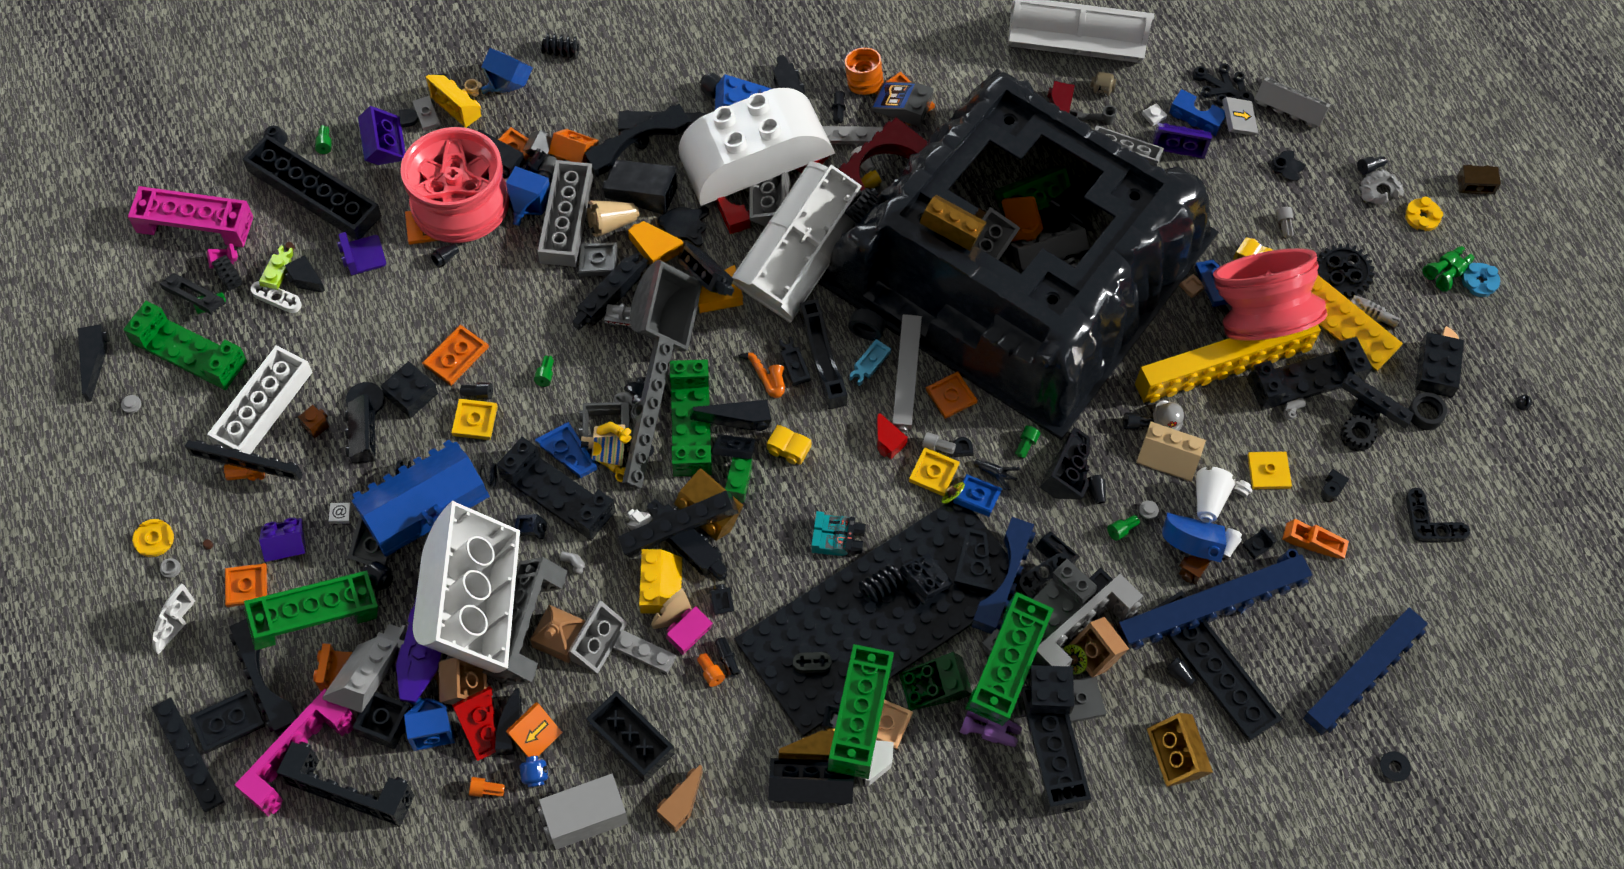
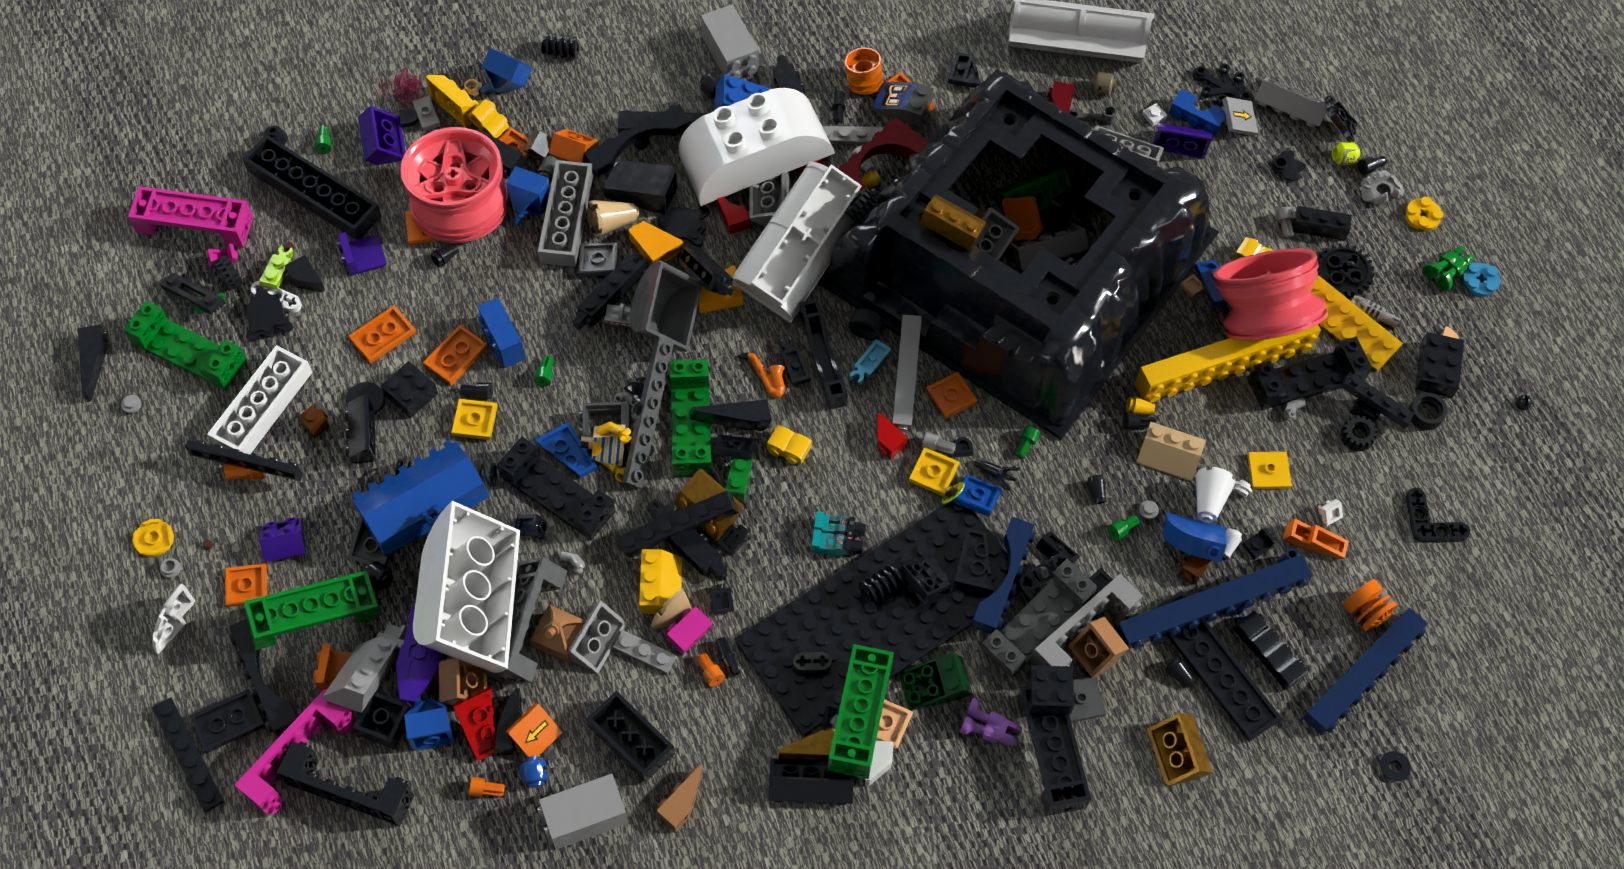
(265, 315): none -> black tile
(339, 513): white tile -> none
(382, 334): none -> orange tile
(408, 86): none -> clear pink hips
(488, 119): none -> yellow brick
(500, 333): none -> blue brick
(536, 160): black axle -> none
(638, 519): white tile -> none
(730, 42): none -> light grey brick
(734, 538): none -> black bracket
(964, 71): none -> black wing
(1010, 659): green plate -> none
(1069, 469): black wedge -> none
(1079, 658): piece -> none
(1140, 406): none -> yellow cone
(1168, 414): light grey hat -> none
(1269, 649): none -> black brick
(1321, 223): none -> black brick
(1331, 511): none -> white tile
(1334, 486): black leg -> none
(1341, 118): none -> black tile
(1345, 153): none -> neon yellow head
(1368, 603): none -> orange wheel
(1478, 179): dark brown brick -> none

